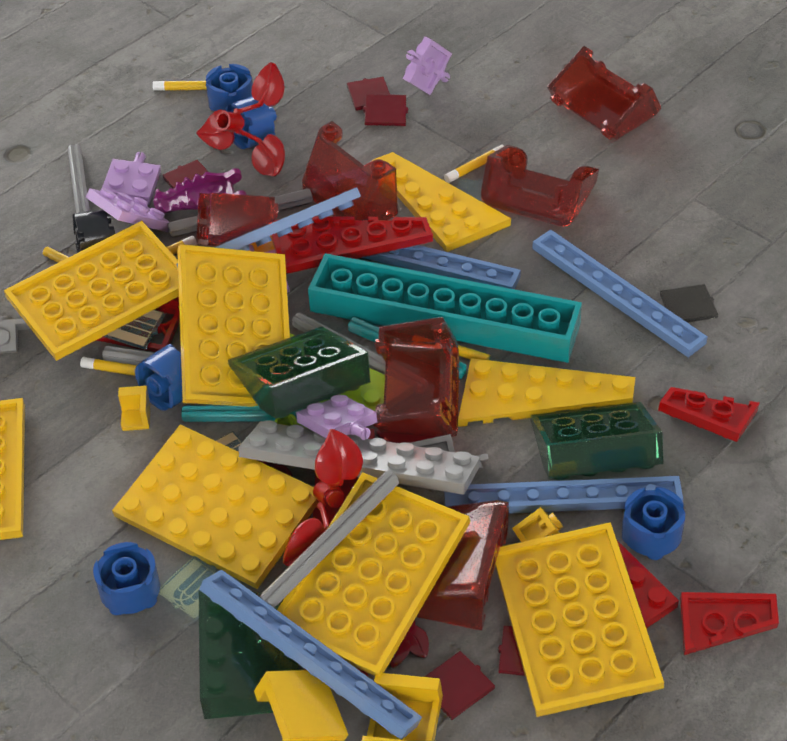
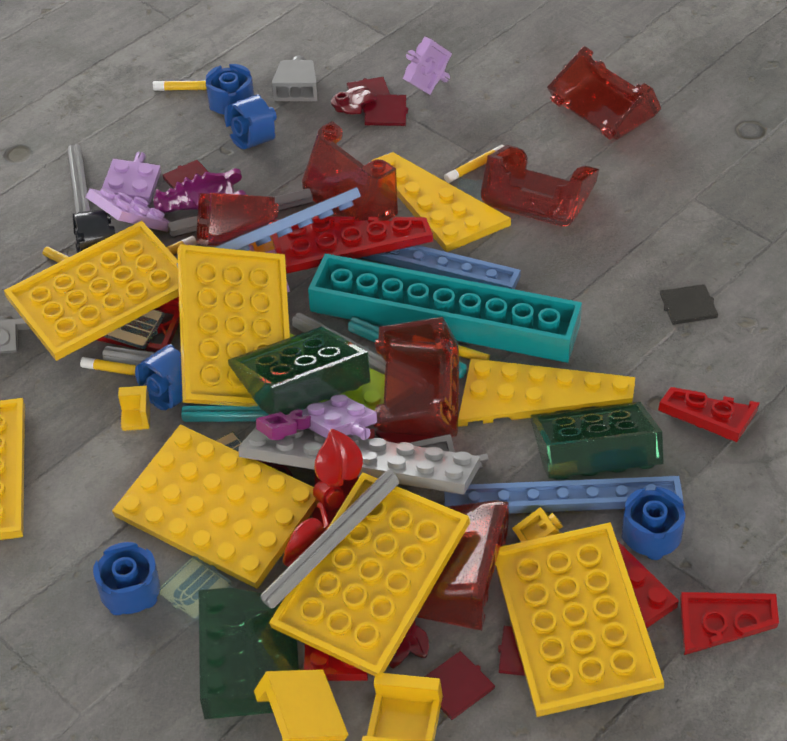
(219, 128): red plant -> none
(280, 425): none -> magenta plate
(295, 80): none -> light grey torso
(311, 654): medium blue plate -> none
(352, 100): none -> dark red plate
(620, 293): medium blue plate -> none

